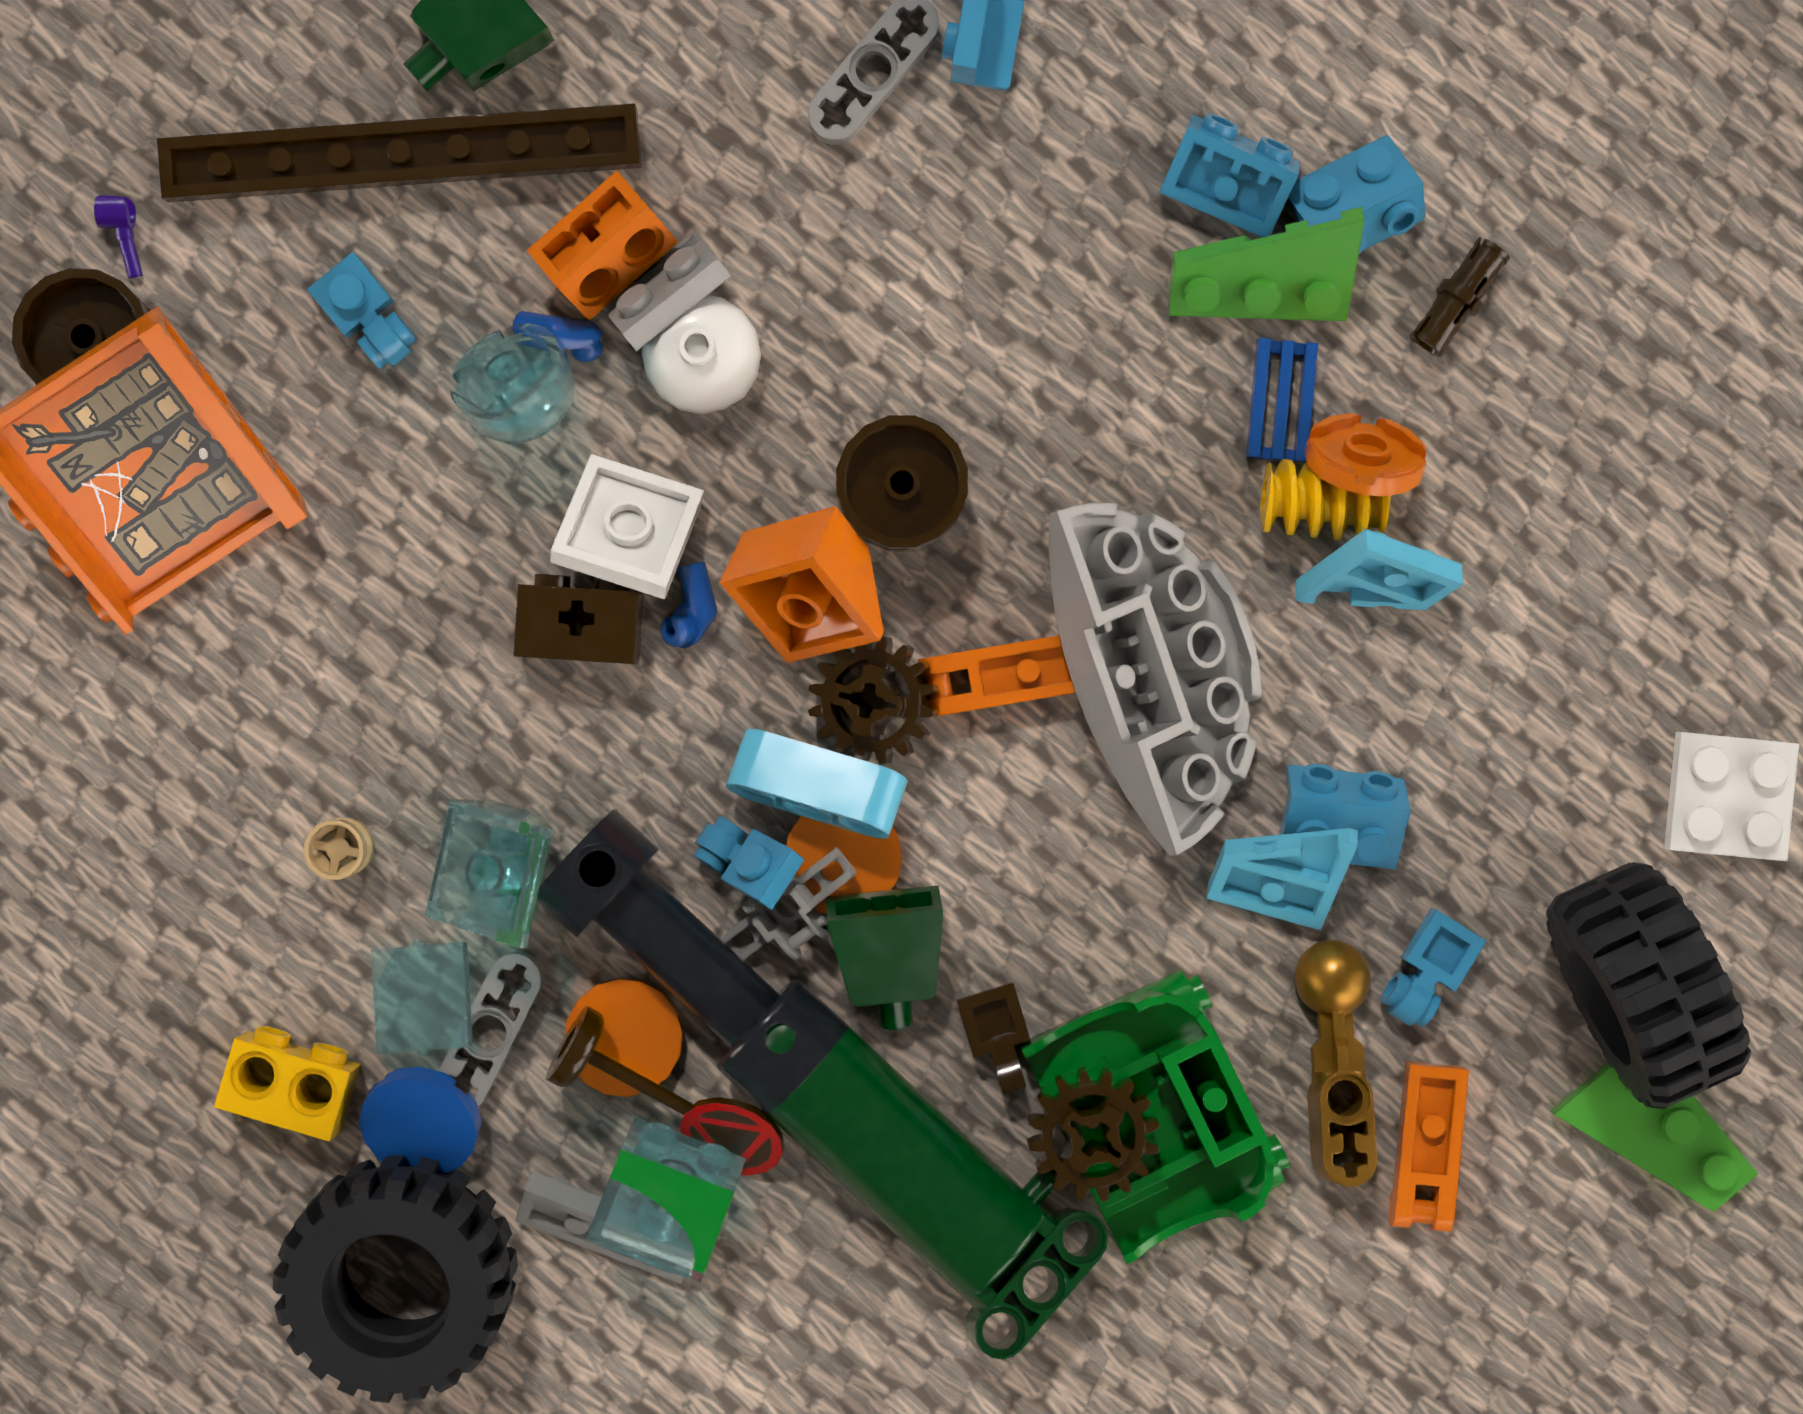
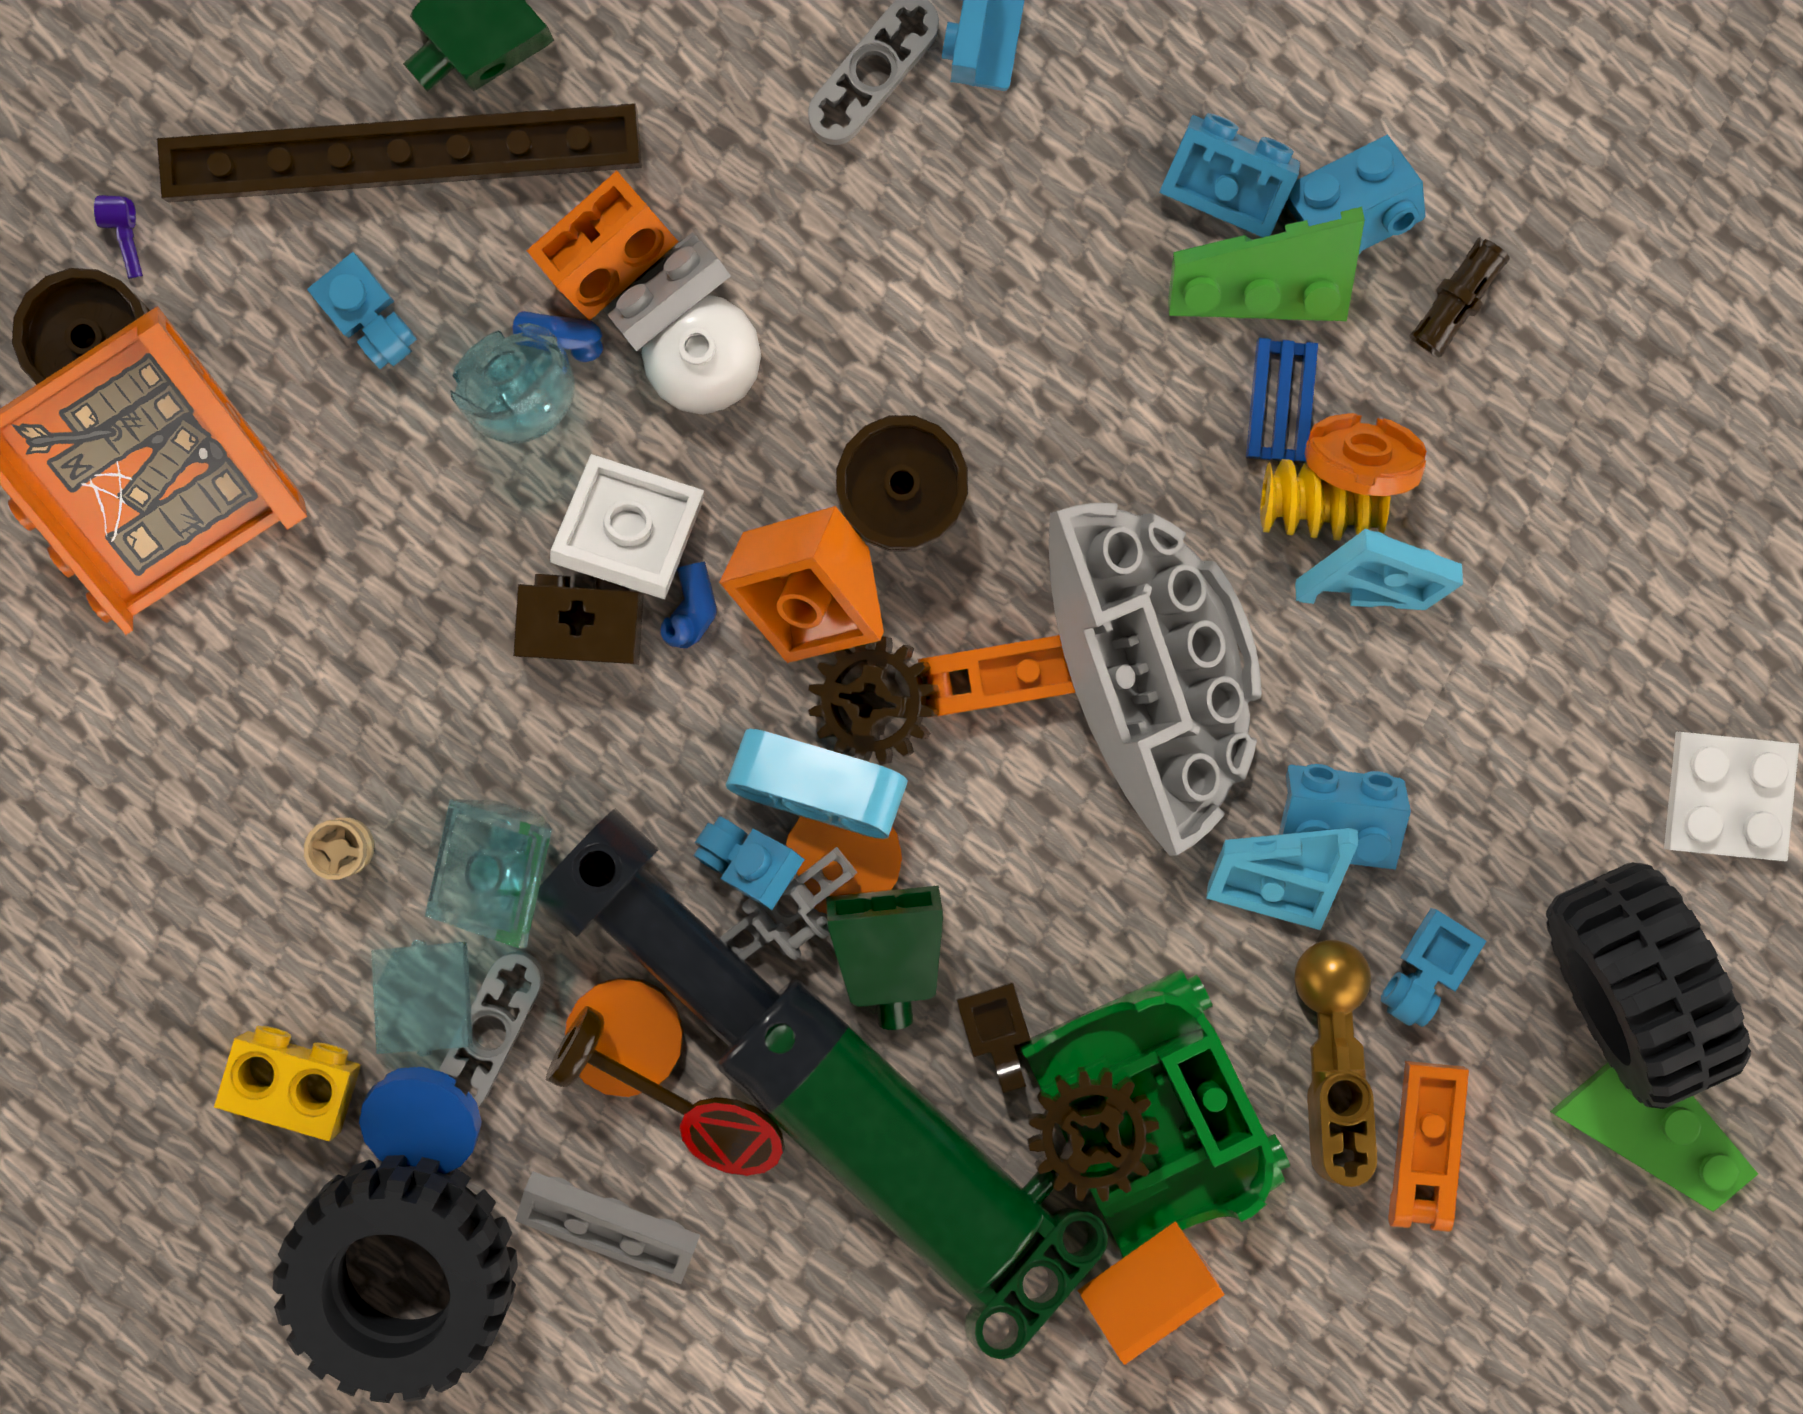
(666, 1199): clear light blue slope -> none
(1151, 1292): none -> orange slope

